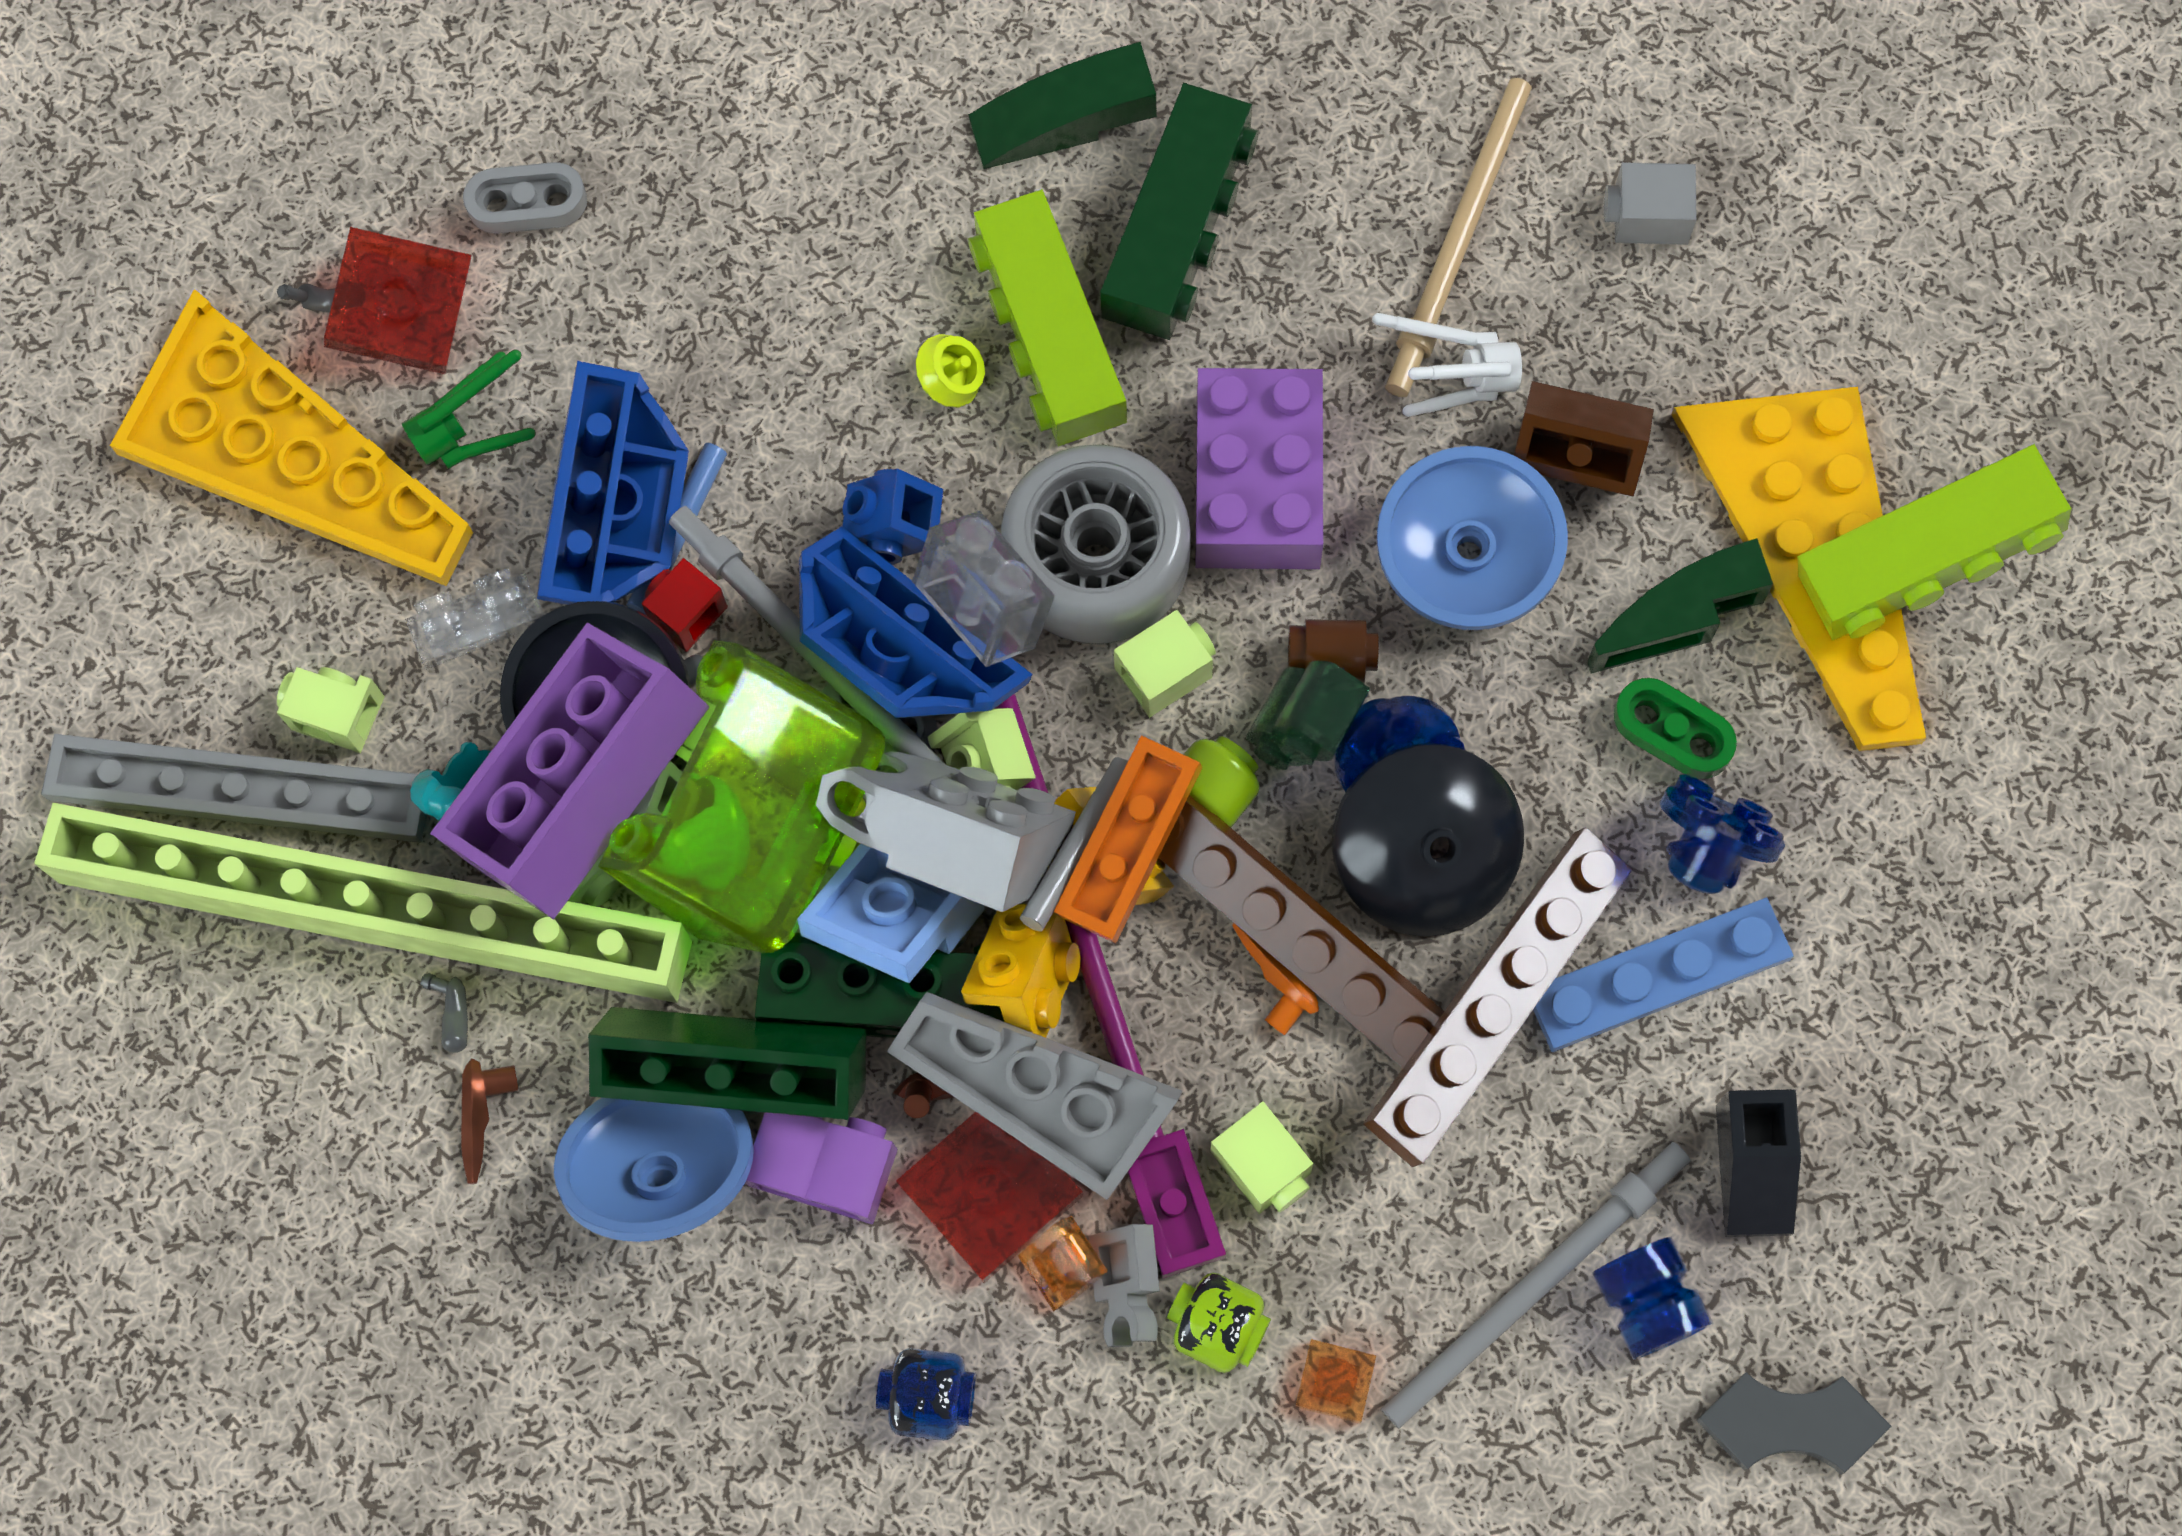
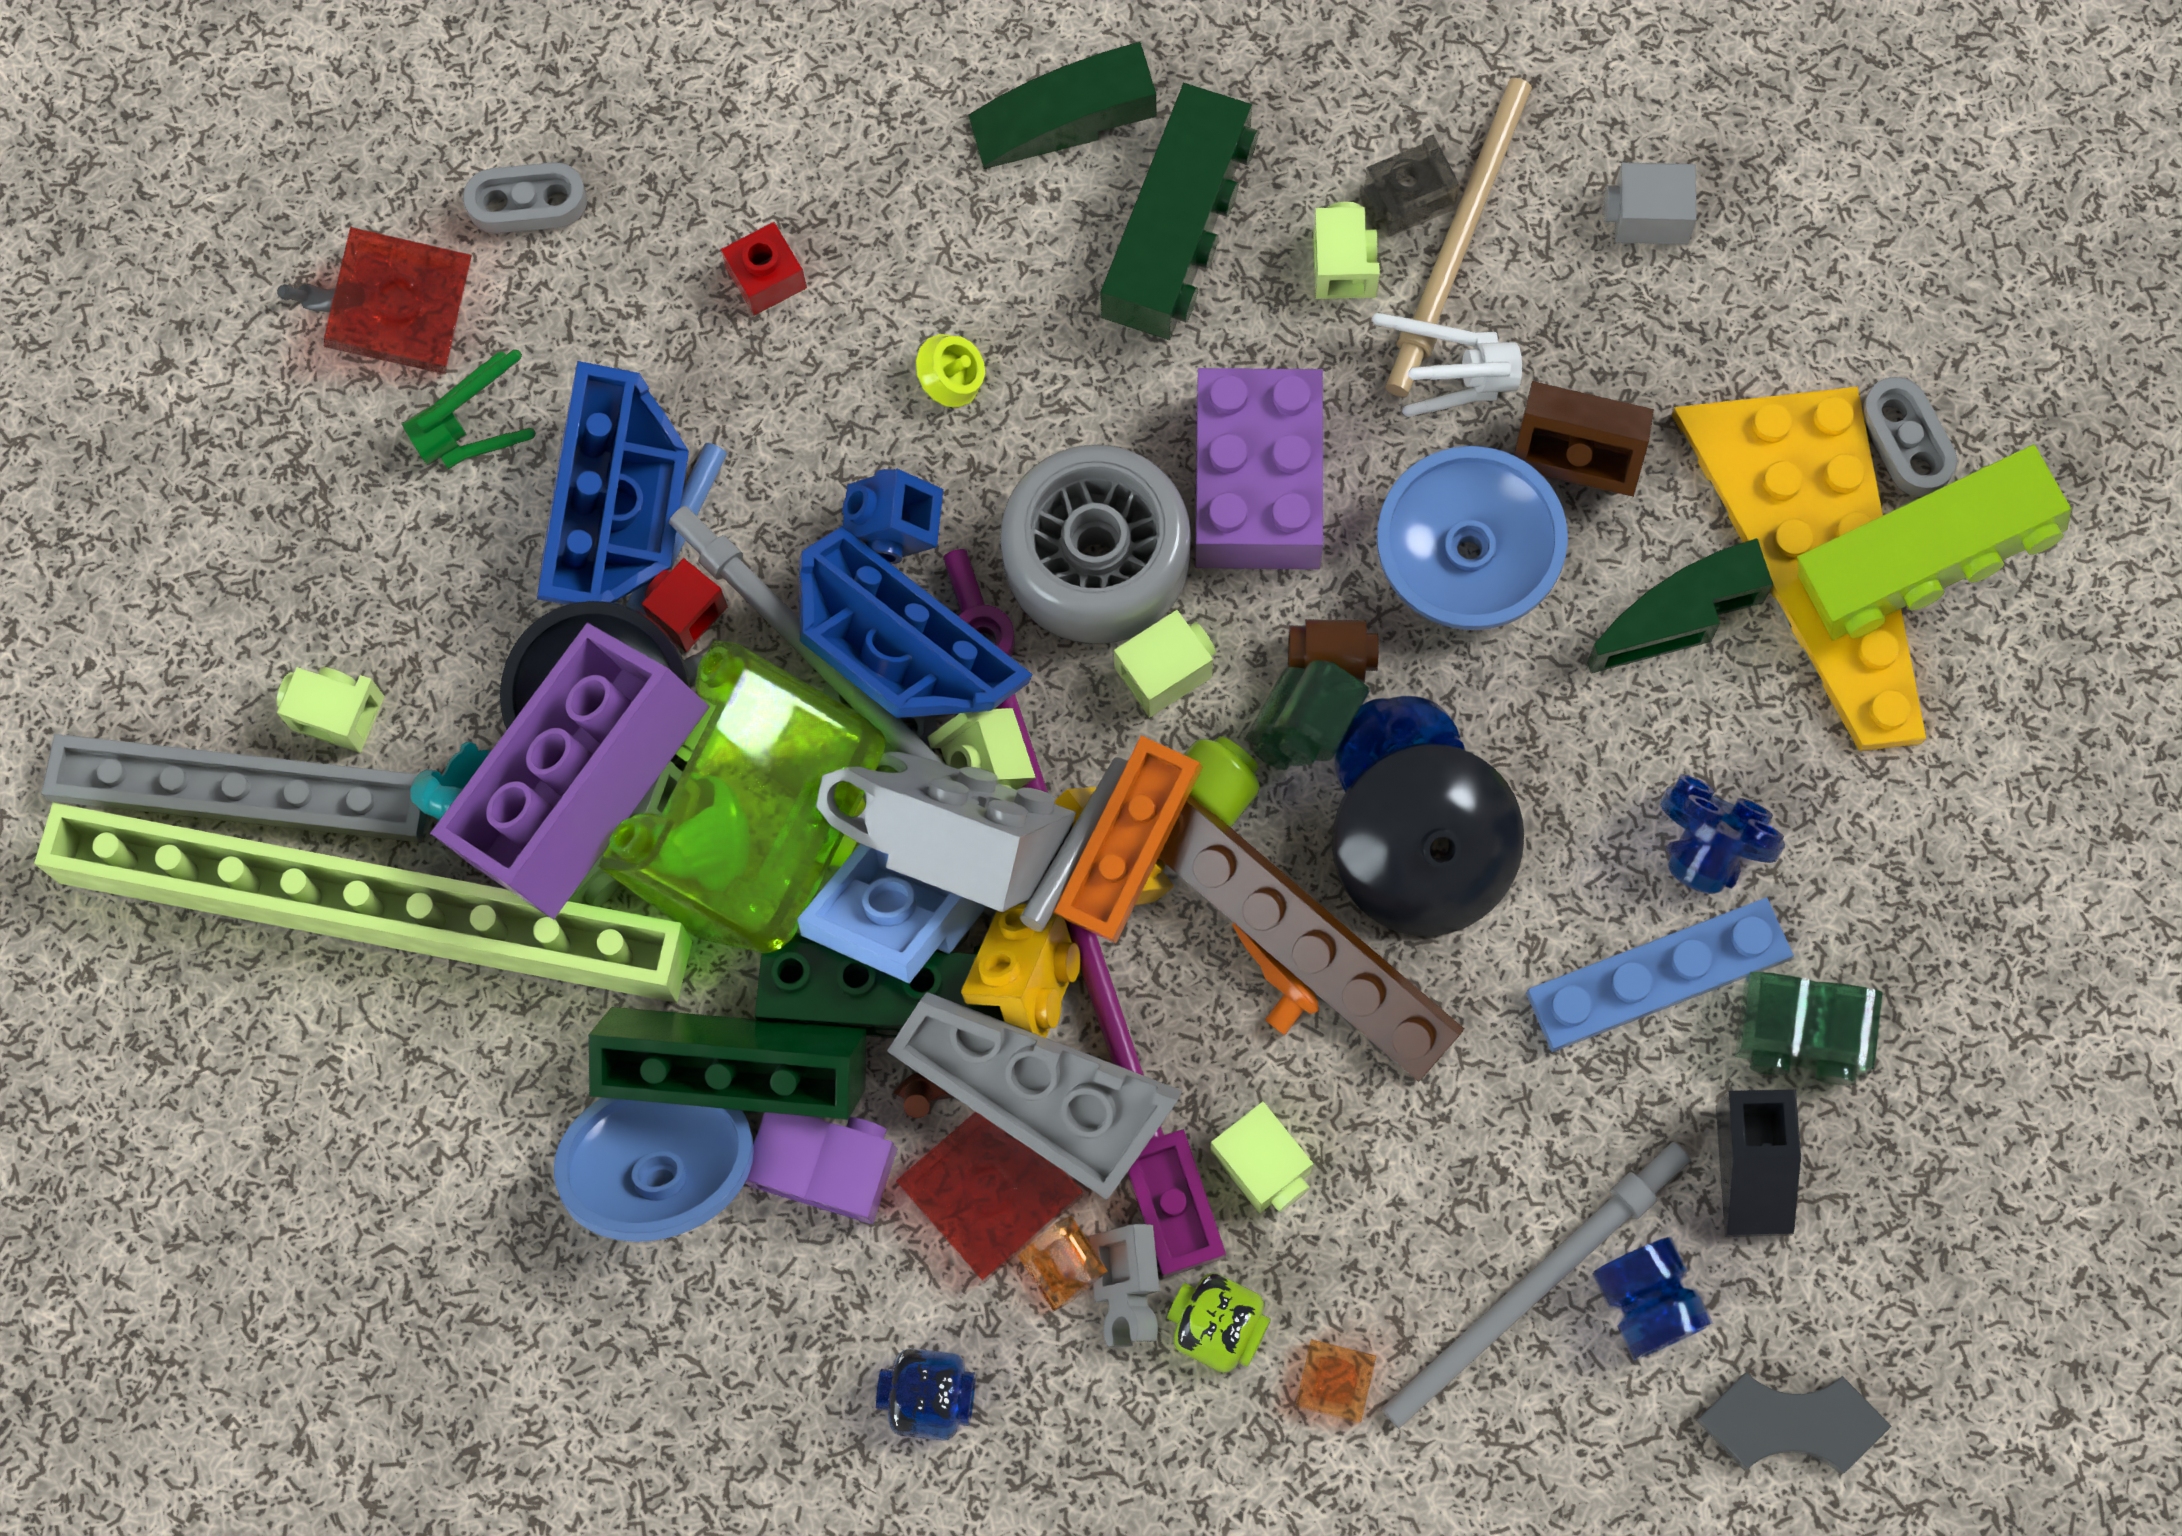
(261, 437): yellow wing -> none
(455, 1013): dark grey piece -> none
(457, 627): clear plate -> none
(475, 1114): copper bar -> none
(767, 283): none -> red plate
(983, 588): clear brick -> none
(1049, 319): lime brick -> none
(1344, 253): none -> yellowish green brick
(1408, 206): none -> clear smoke brick
(1497, 998): plate -> none
(1677, 724): green plate -> none
(1809, 1027): none -> clear green brick
(1912, 438): none -> light grey plate

